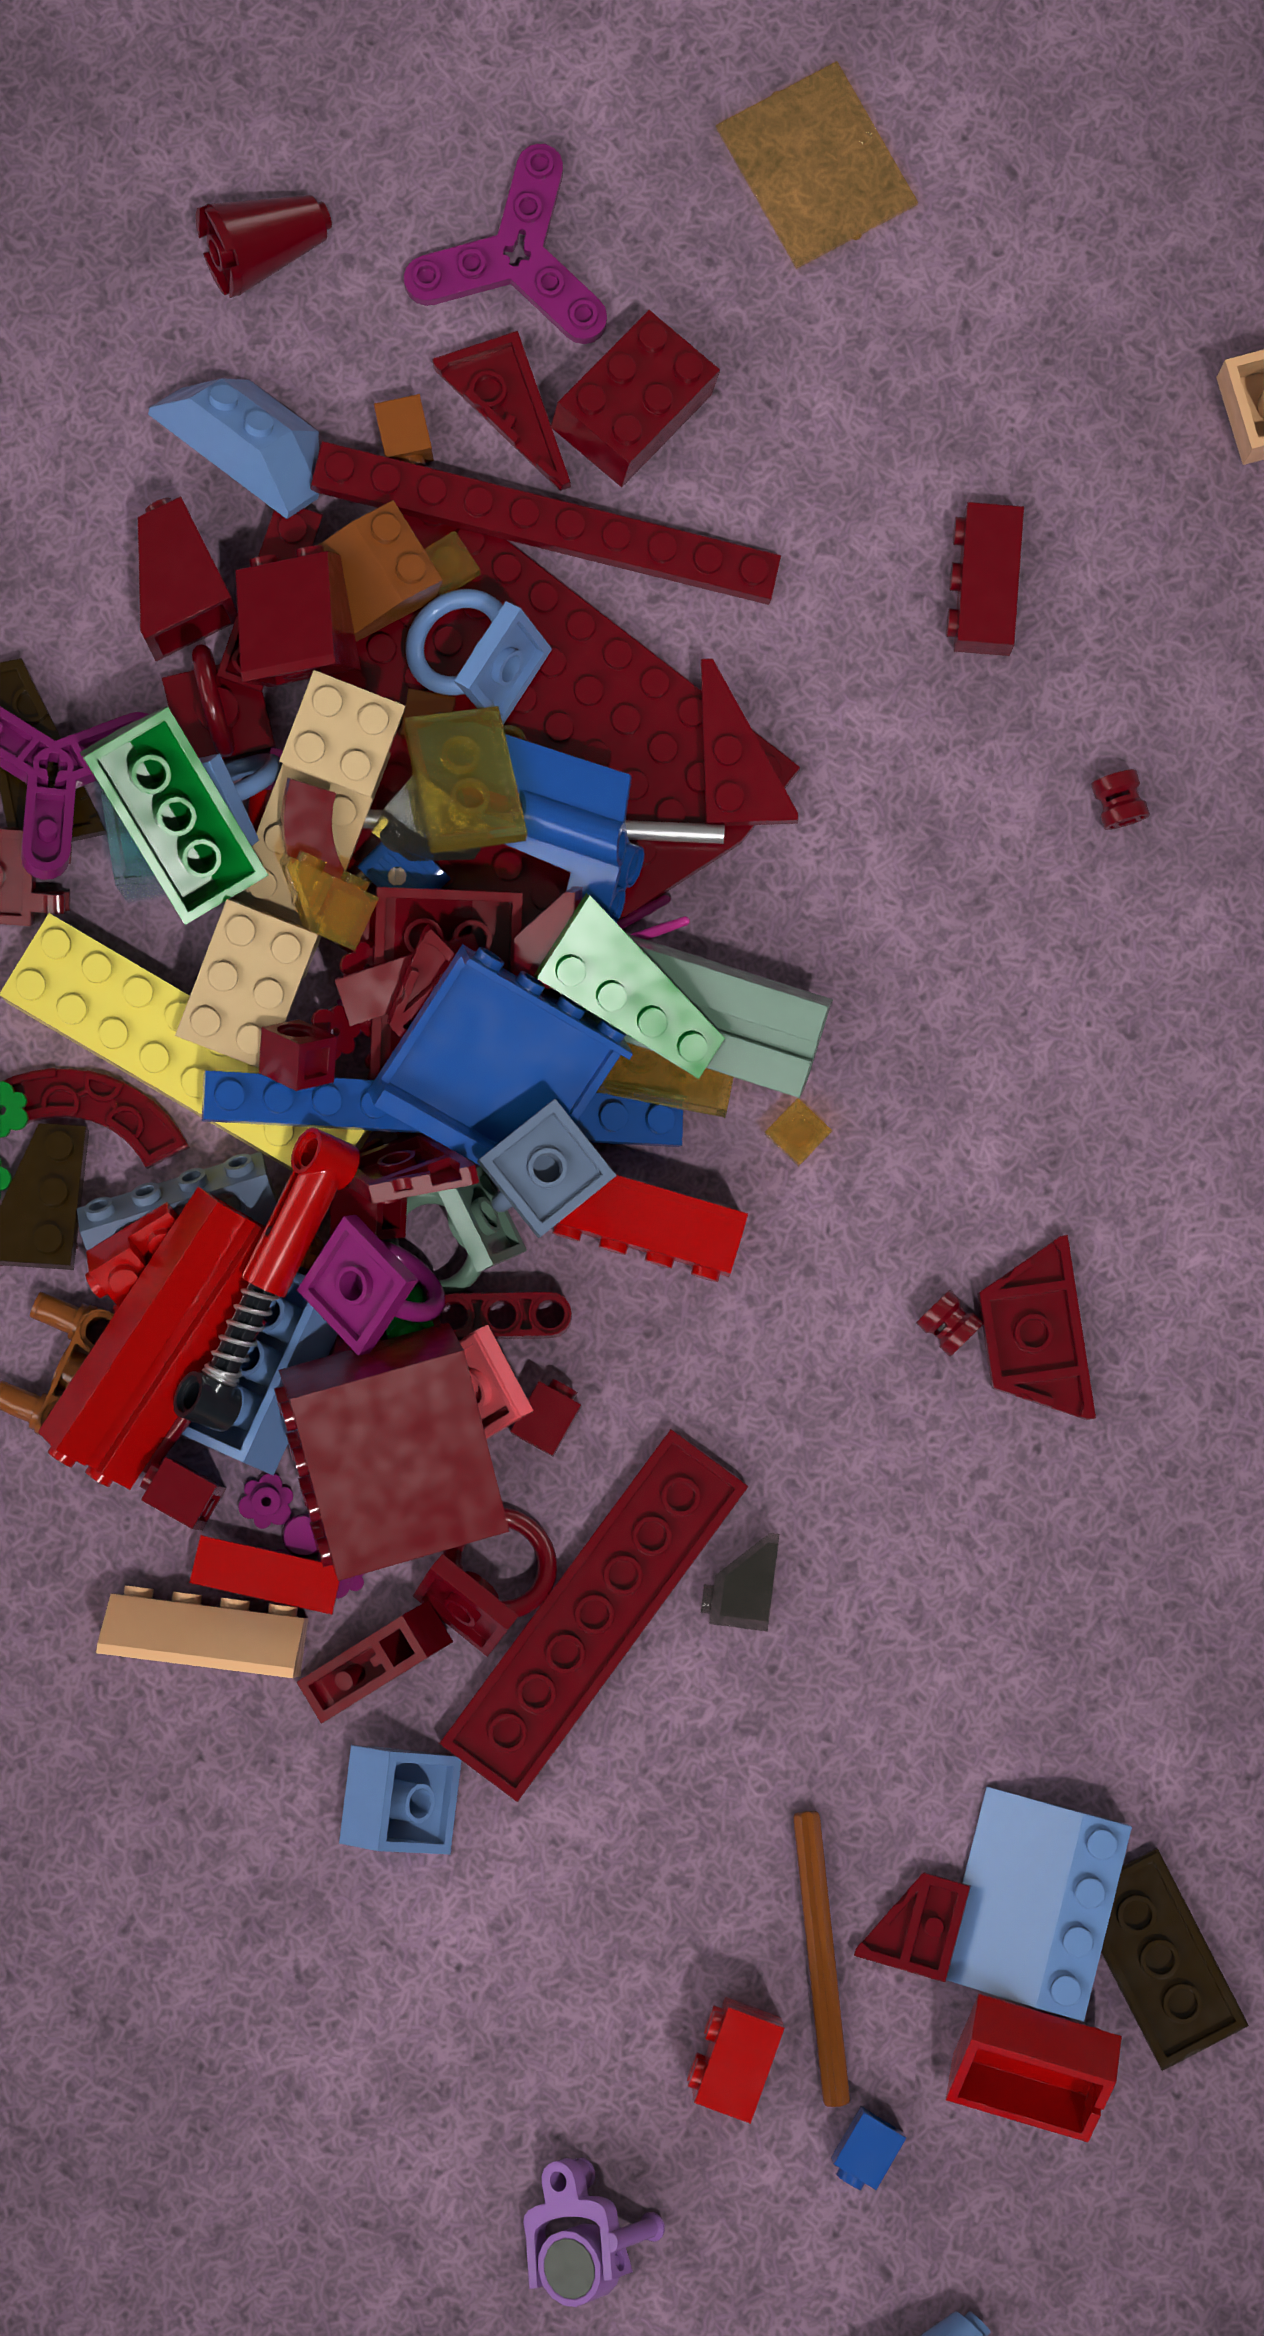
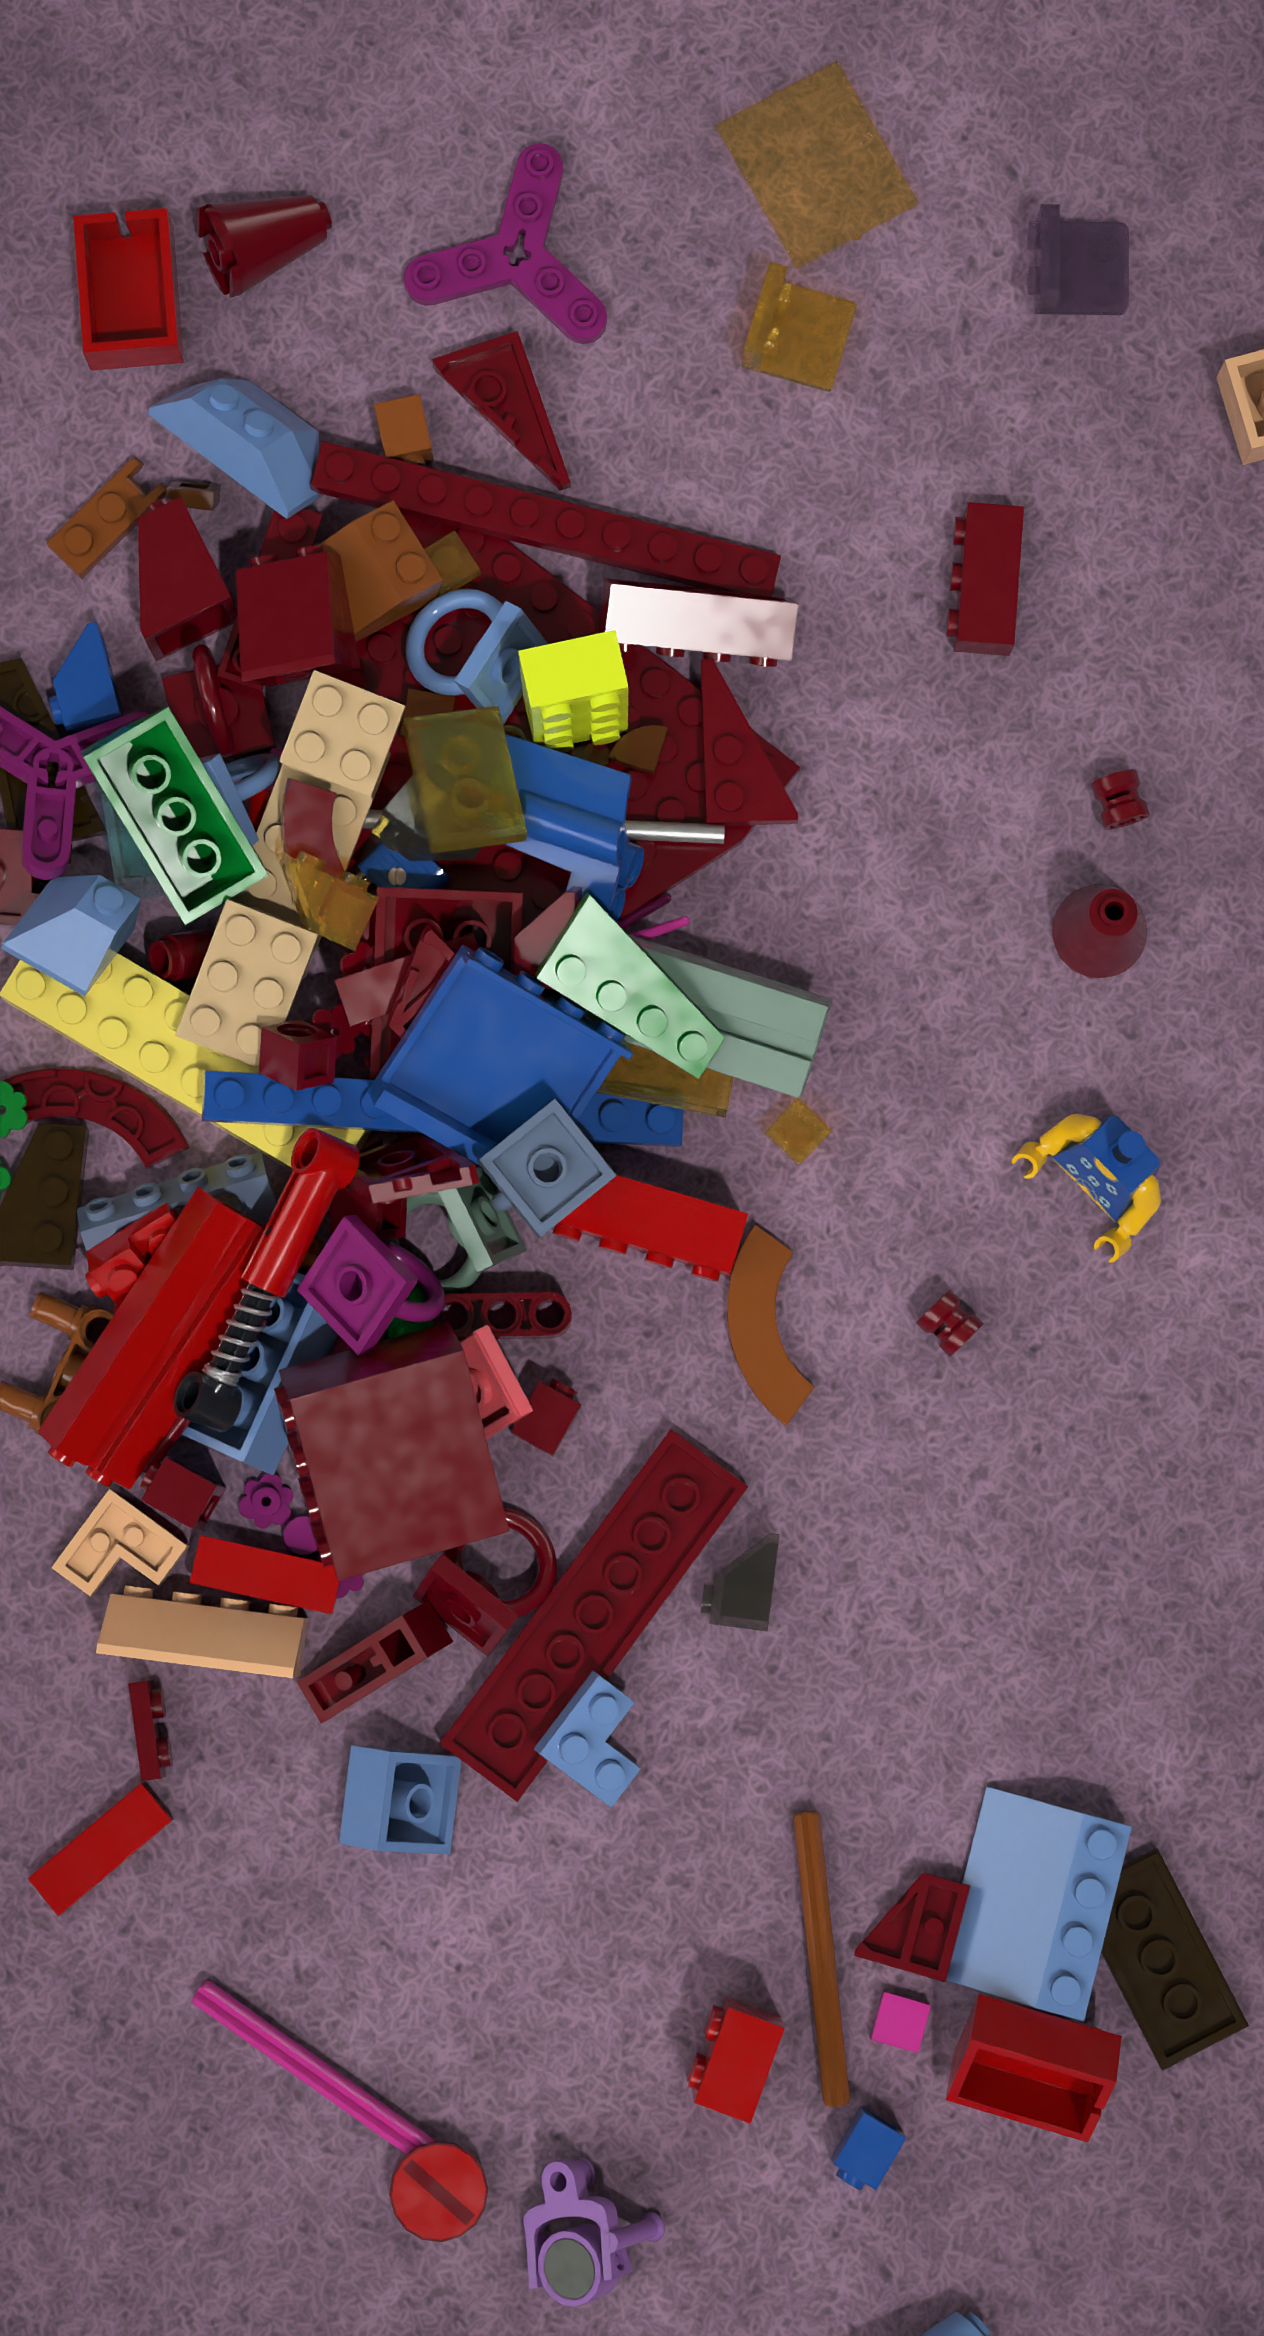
(75, 929): none -> medium blue slope
(85, 685): none -> blue slope
(100, 1849): none -> red tile
(104, 520): none -> dark orange hinge
(116, 1532): none -> light nougat plate
(128, 290): none -> red piece
(152, 1750): none -> dark red plate
(179, 954): none -> dark red brick
(195, 494): none -> reddish brown tile
(309, 2068): none -> dark pink axle
(438, 2191): none -> red piece
(575, 691): none -> neon yellow brick
(579, 1738): none -> medium blue plate
(635, 398): dark red brick -> none
(640, 748): none -> reddish brown tile
(699, 620): none -> brick
(755, 1330): none -> dark orange tile
(797, 332): none -> clear yellow bracket
(900, 2021): none -> dark pink tile
(1037, 1333): dark red wing -> none
(1078, 265): none -> clear purple bracket
(1099, 931): none -> dark red cone
(1108, 1165): none -> torso

